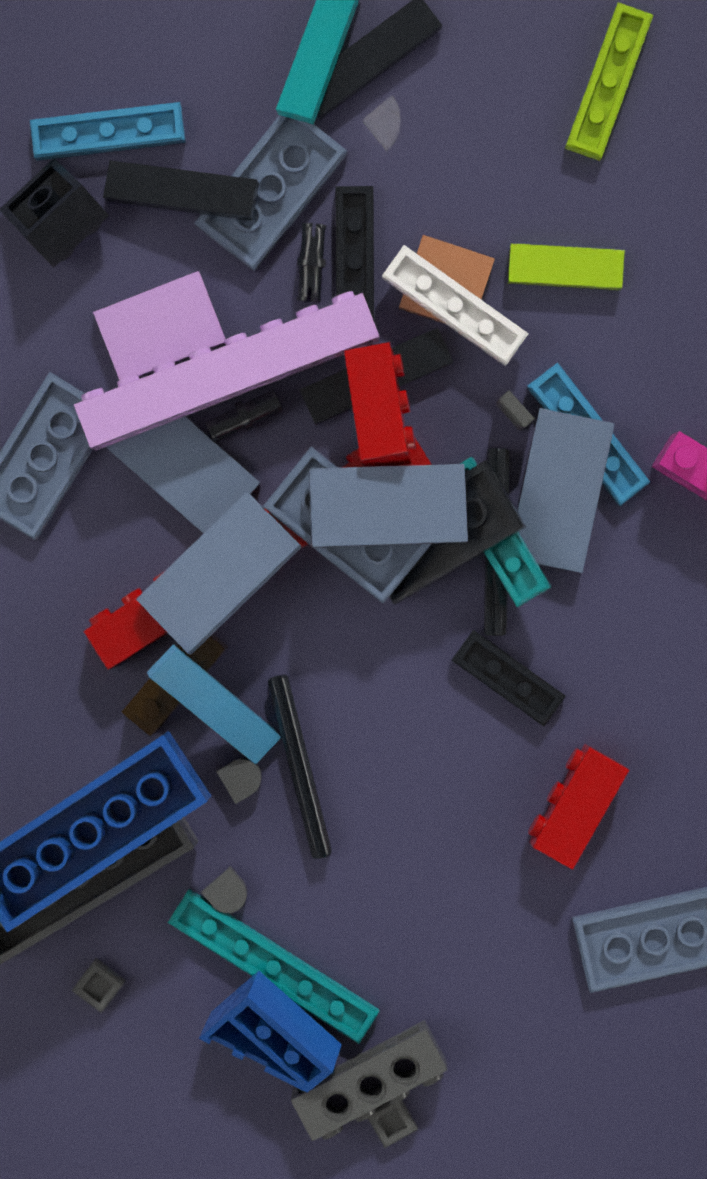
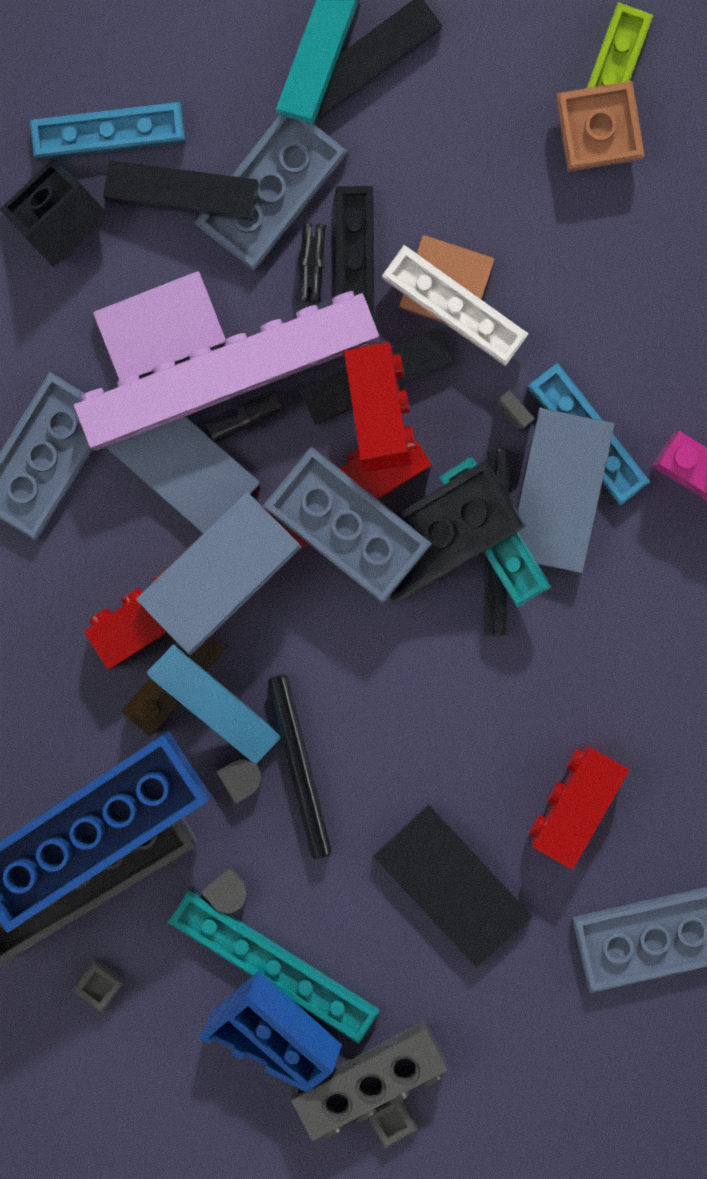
(384, 123): clear tile -> none
(387, 505): sand blue tile -> none
(452, 885): none -> black tile
(508, 678): black tile -> none
(566, 266): lime tile -> none
(600, 126): none -> nougat tile

